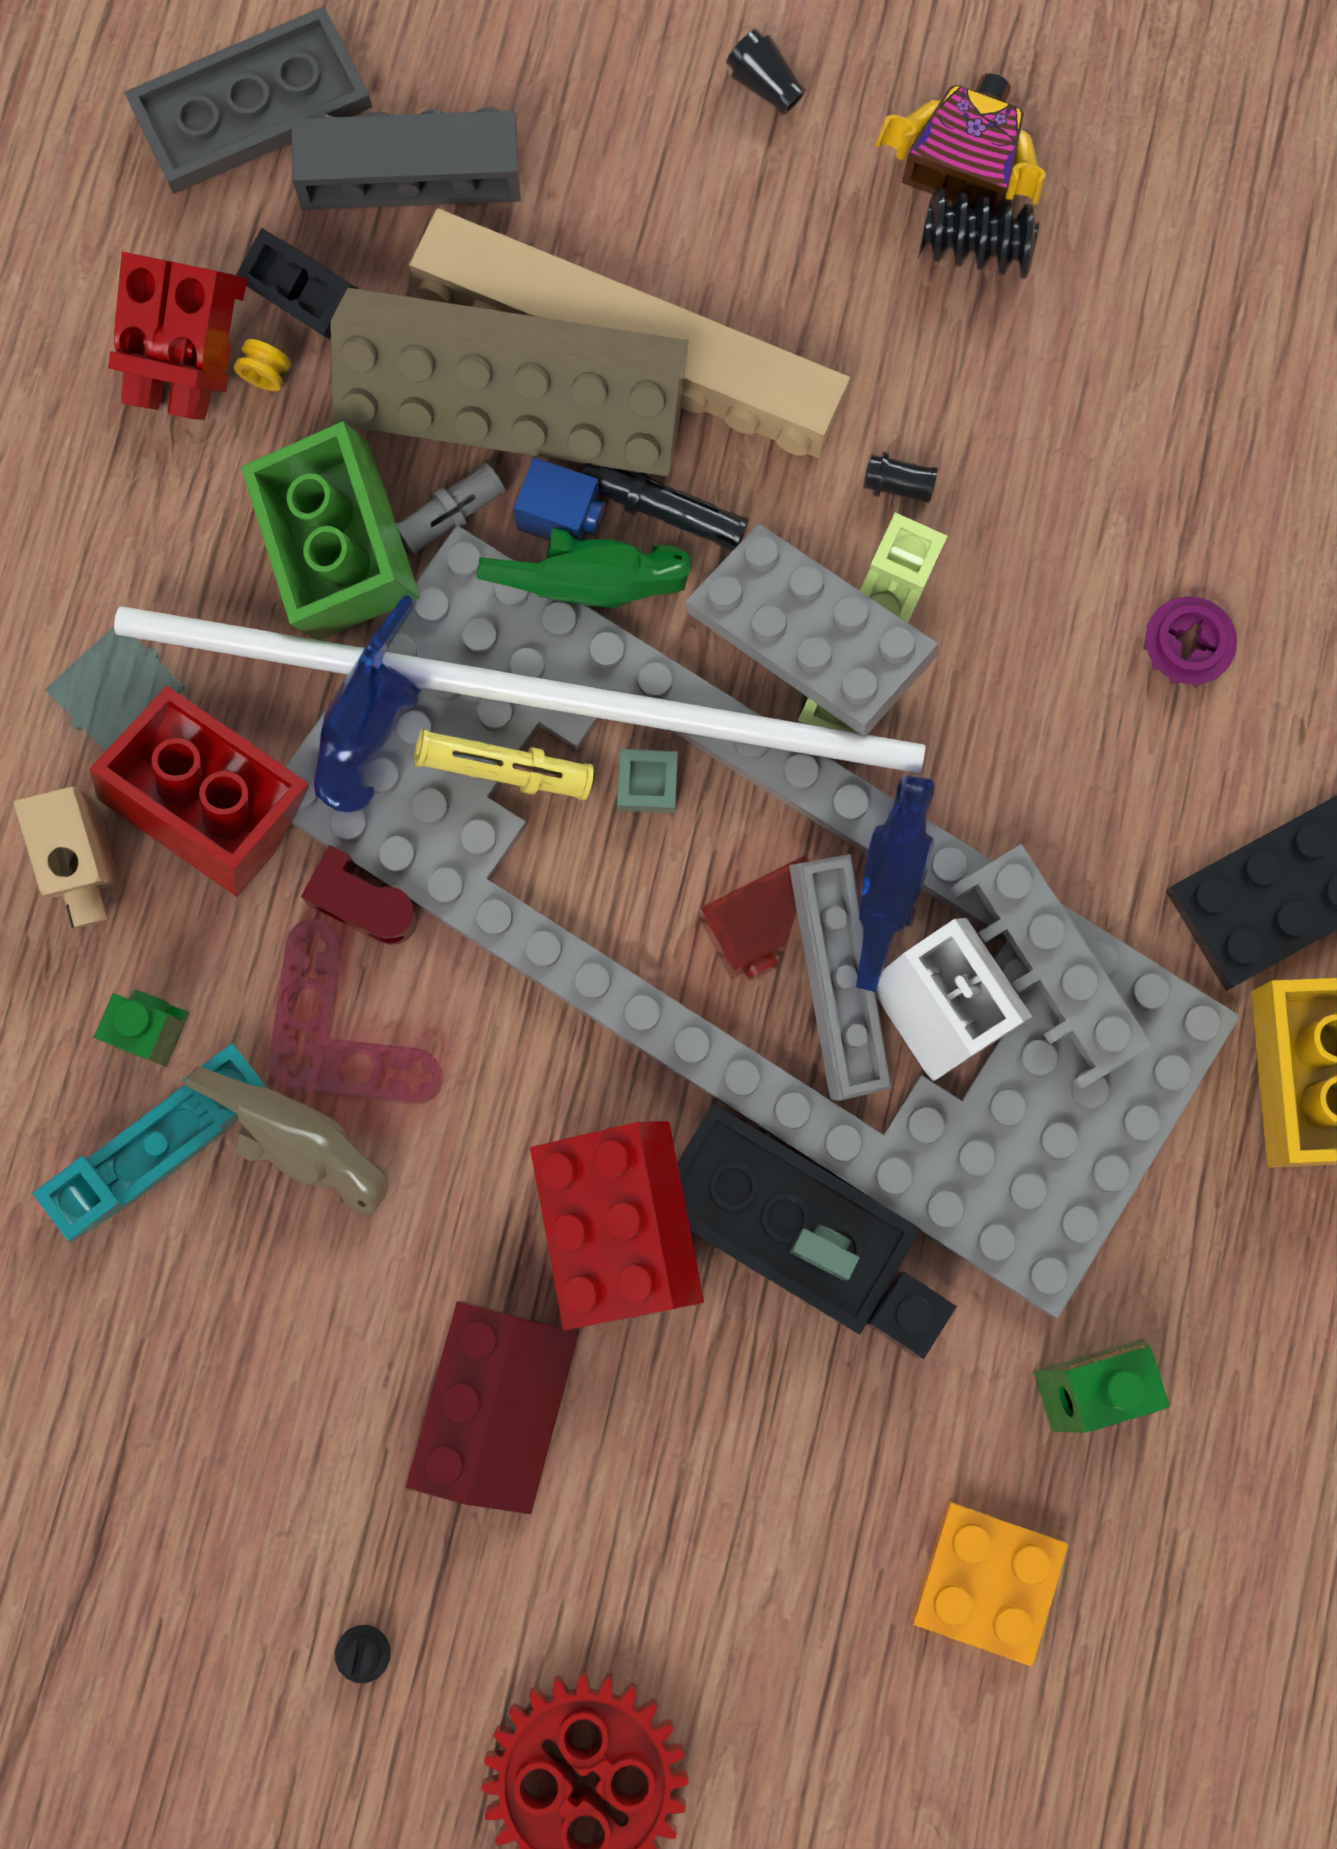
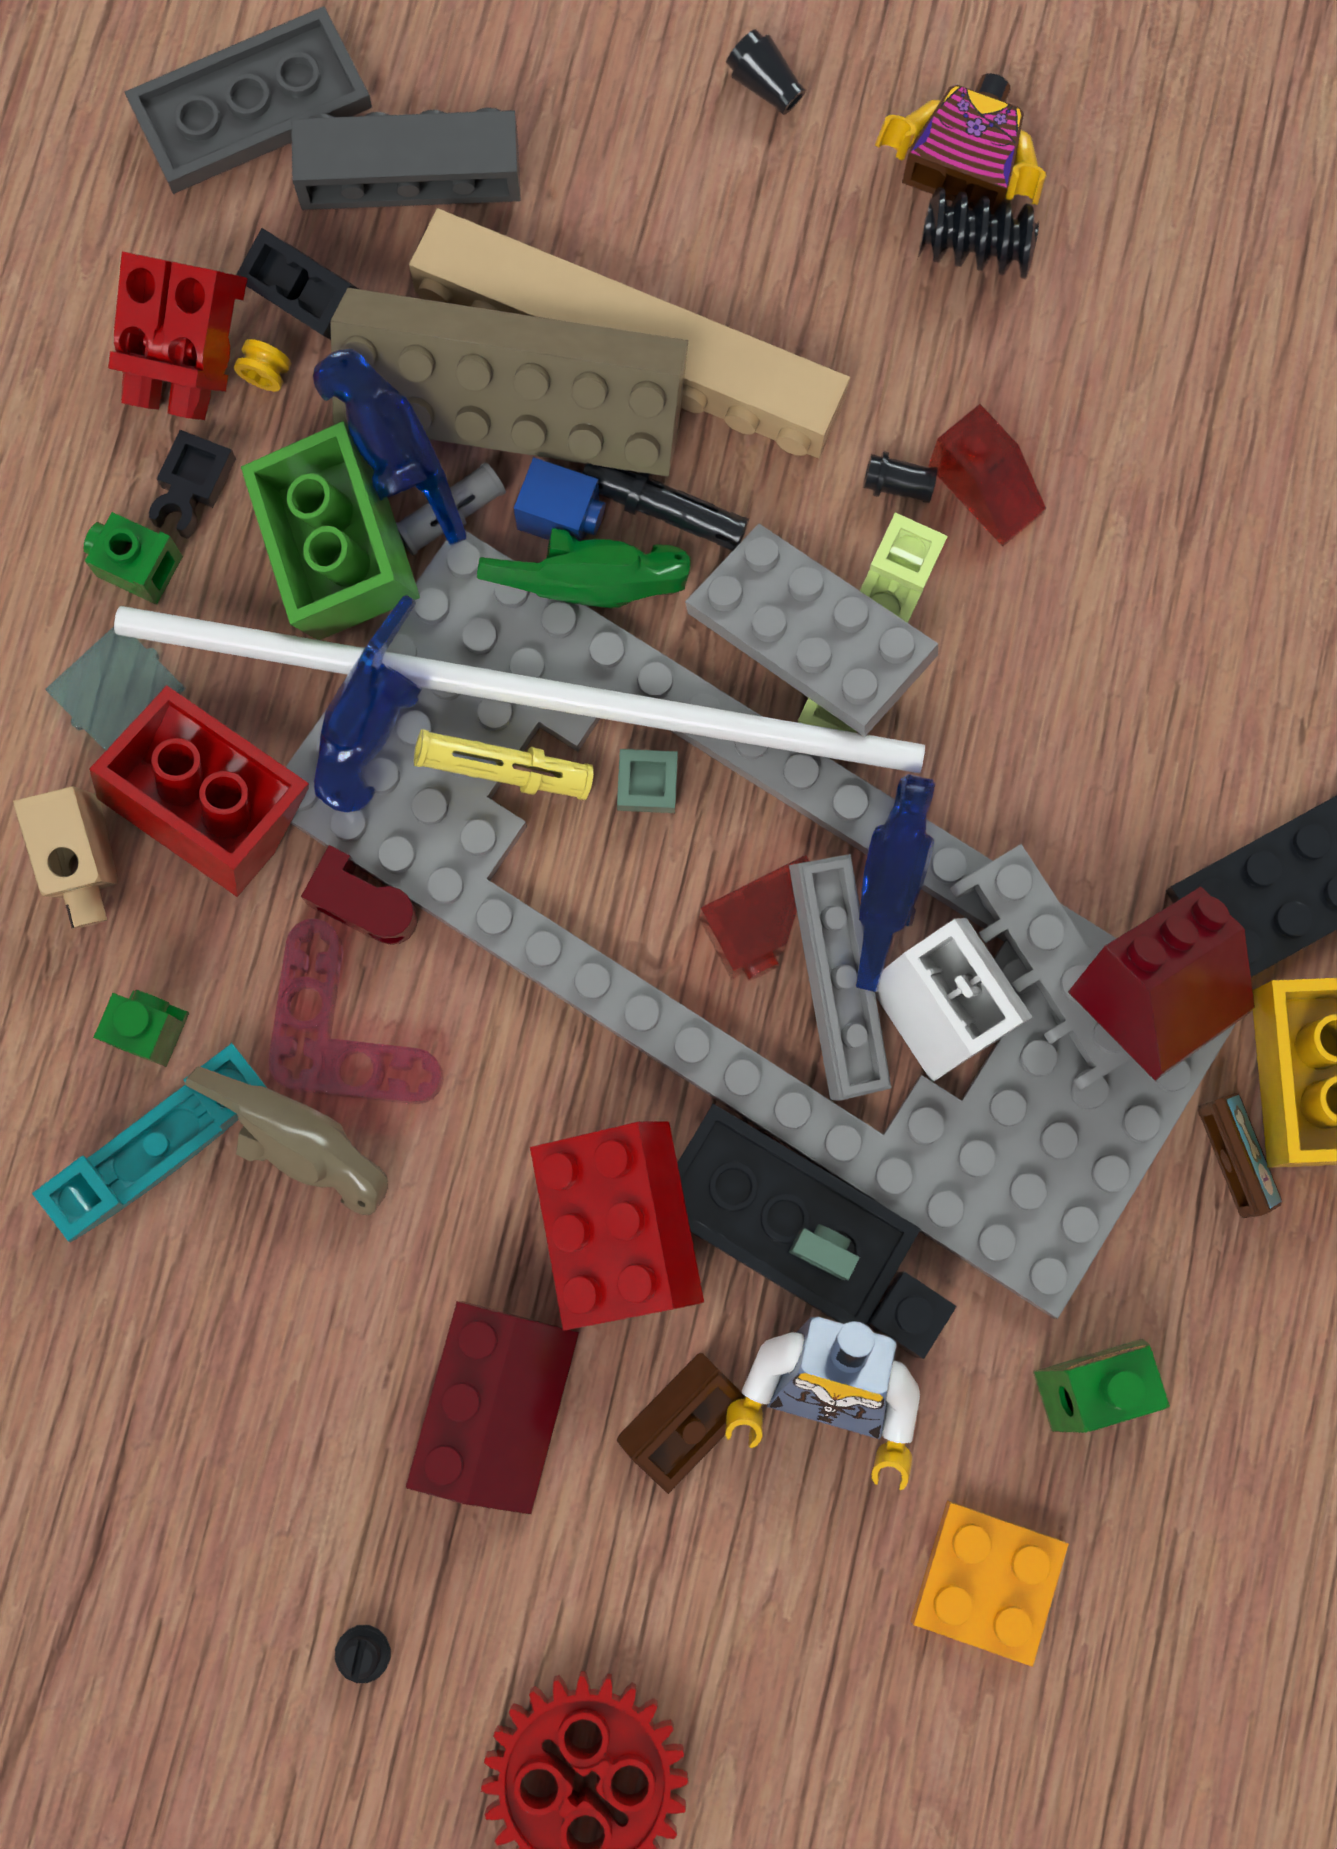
(144, 568): none -> green brick
(192, 474): none -> black plate
(388, 435): none -> clear blue animal
(681, 1423): none -> reddish brown slope
(836, 1378): none -> torso
(988, 474): none -> clear red slope
(1170, 982): none -> dark red slope
(1214, 634): magenta gear -> none
(1240, 1156): none -> reddish brown slope

